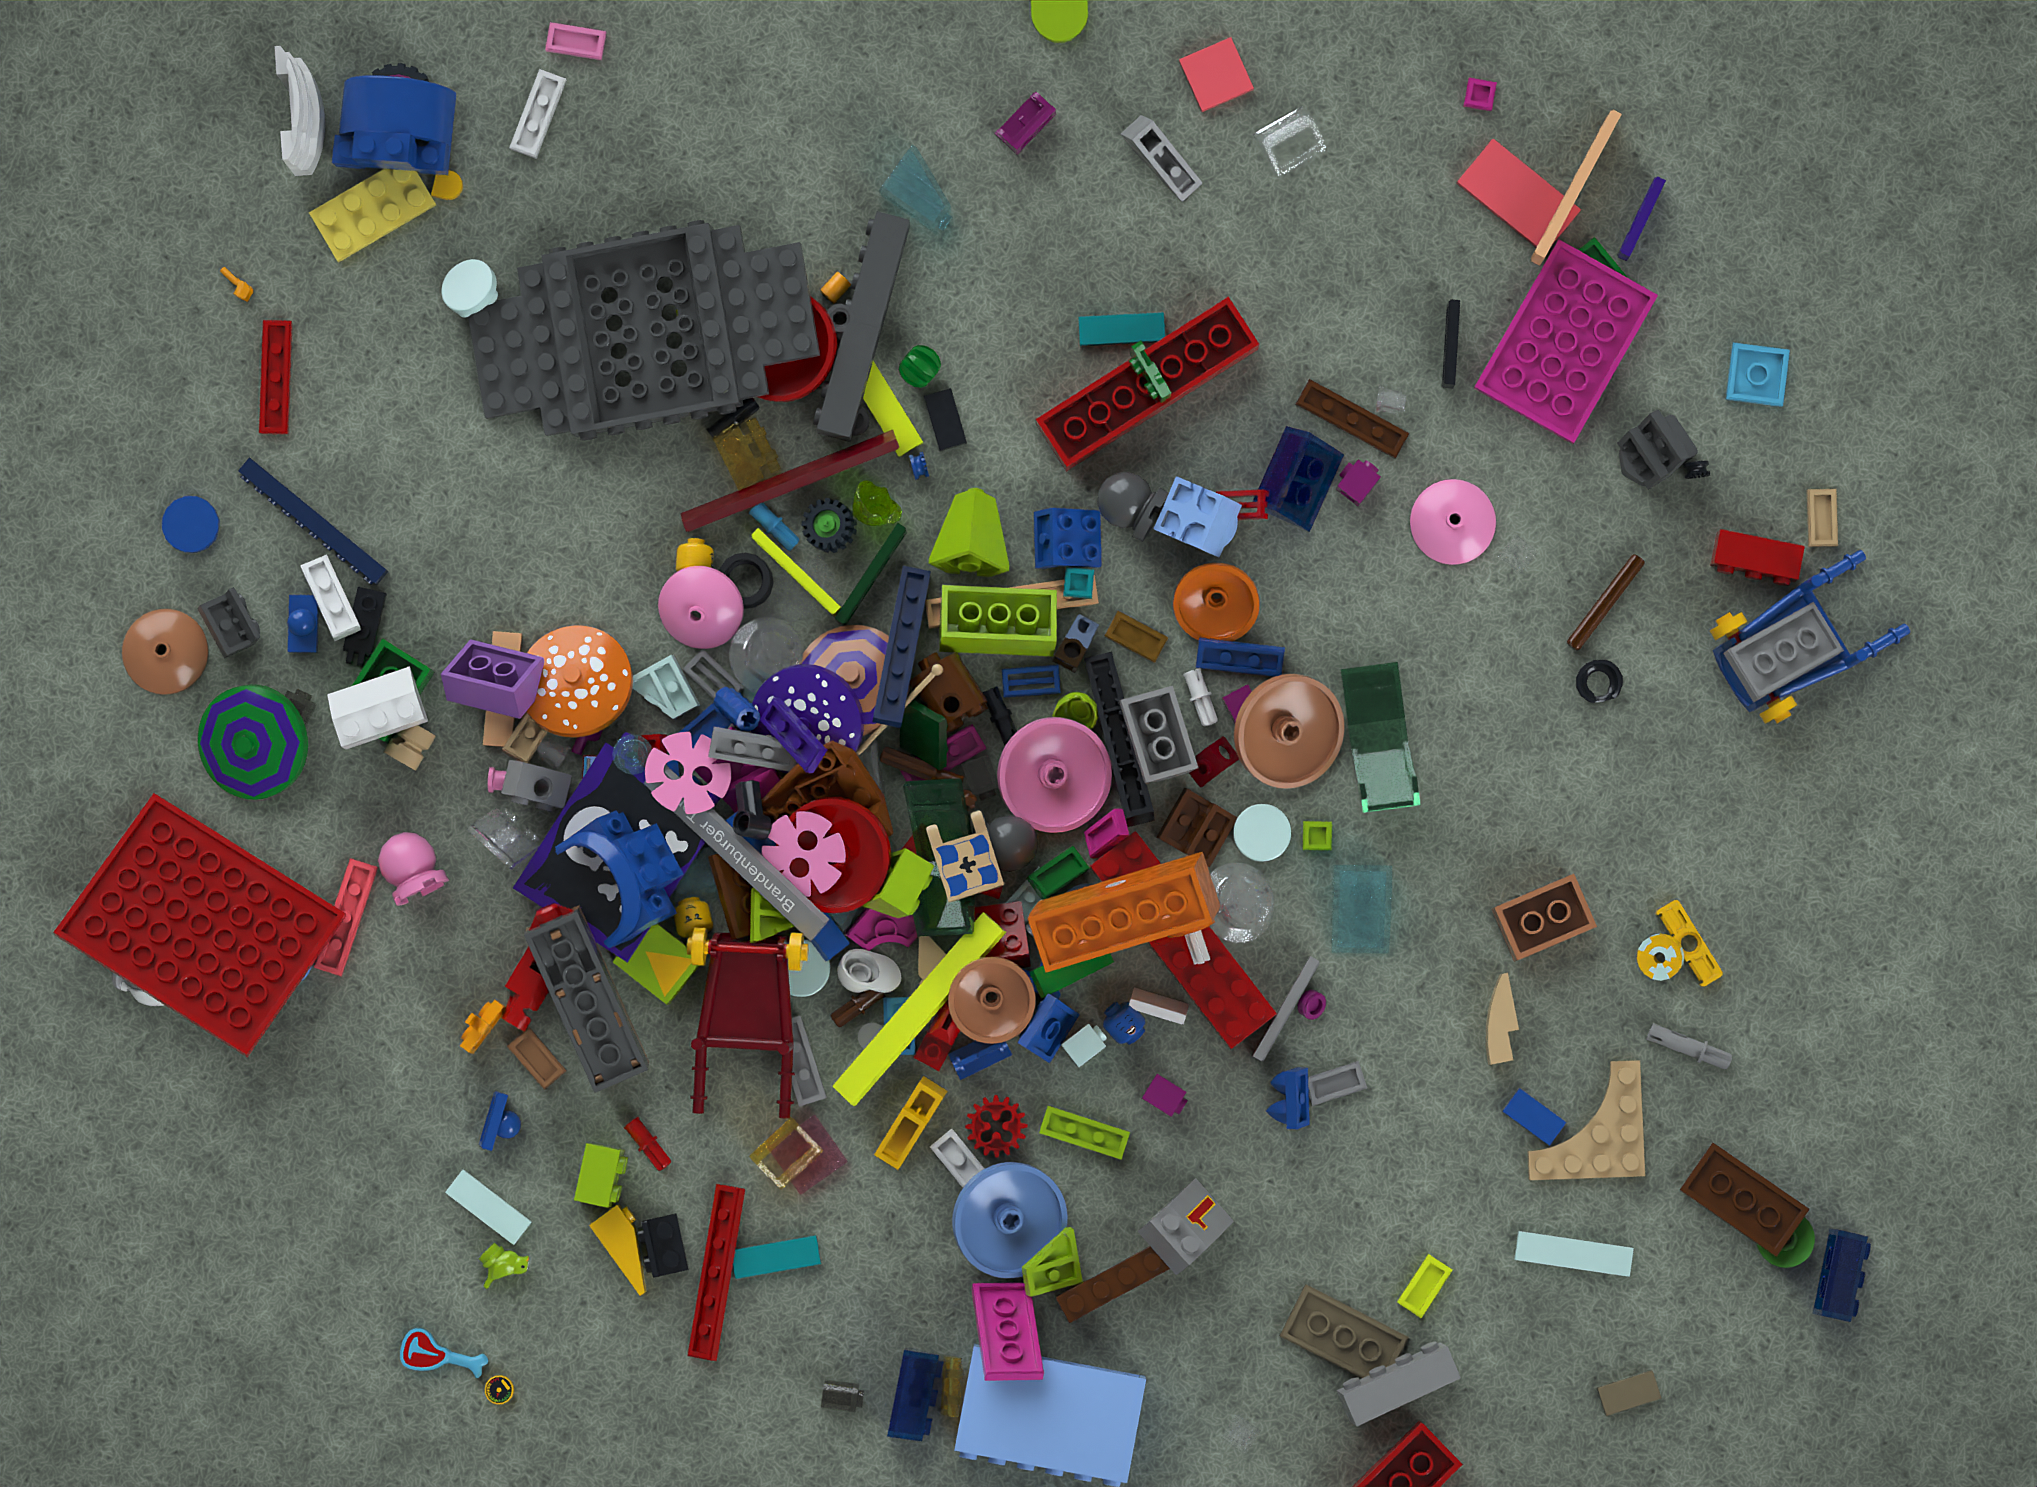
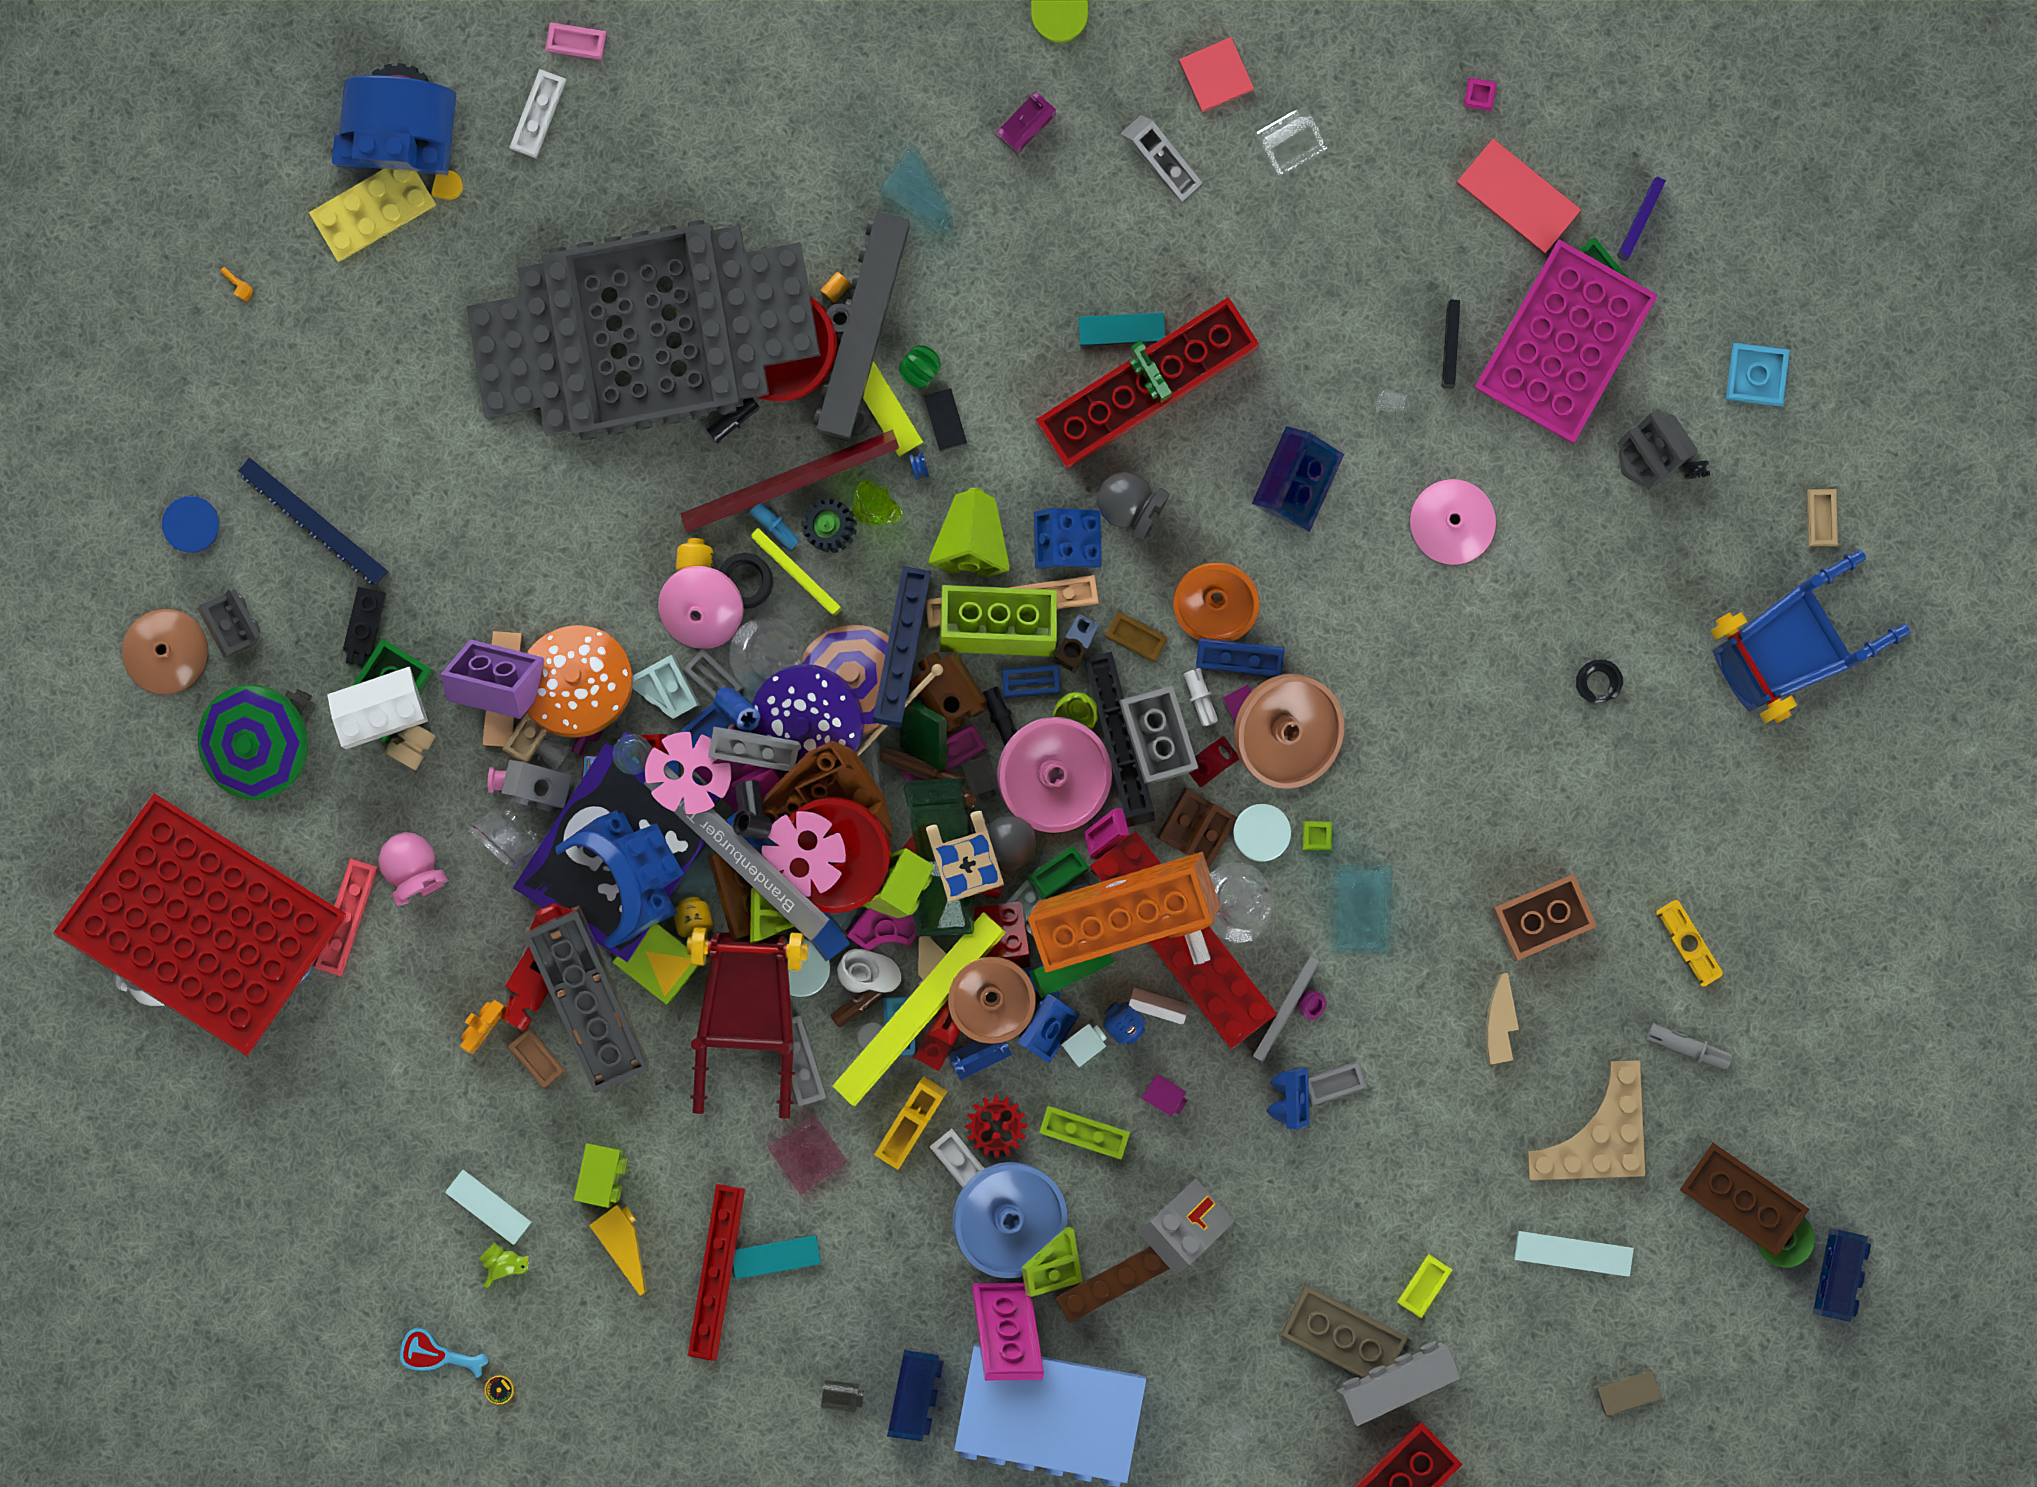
(275, 377): red tile -> none
(303, 624): blue tile -> none
(305, 141): white slope -> none
(330, 597): white tile -> none
(469, 287): light aqua tile -> none
(499, 1122): blue tile -> none
(648, 1144): red axle -> none
(663, 1245): black bracket -> none
(739, 458): clear yellow plate -> none
(774, 1141): clear yellow tile -> none
(793, 735): dark purple tile -> none
(871, 574): dark green tile -> none
(951, 1384): clear yellow plate -> none
(1078, 583): teal tile -> none
(1198, 517): light blue piece -> none
(1261, 504): red tile -> none
(1352, 418): reddish brown tile -> none
(1358, 481): magenta brick -> none
(1379, 737): clear green windscreen -> none
(1534, 1116): blue tile -> none
(1575, 187): light nougat tile -> none
(1605, 602): reddish brown axle -> none
(1673, 957): yellow piece -> none
(1757, 557): red brick -> none
(1783, 652): light grey tile -> none

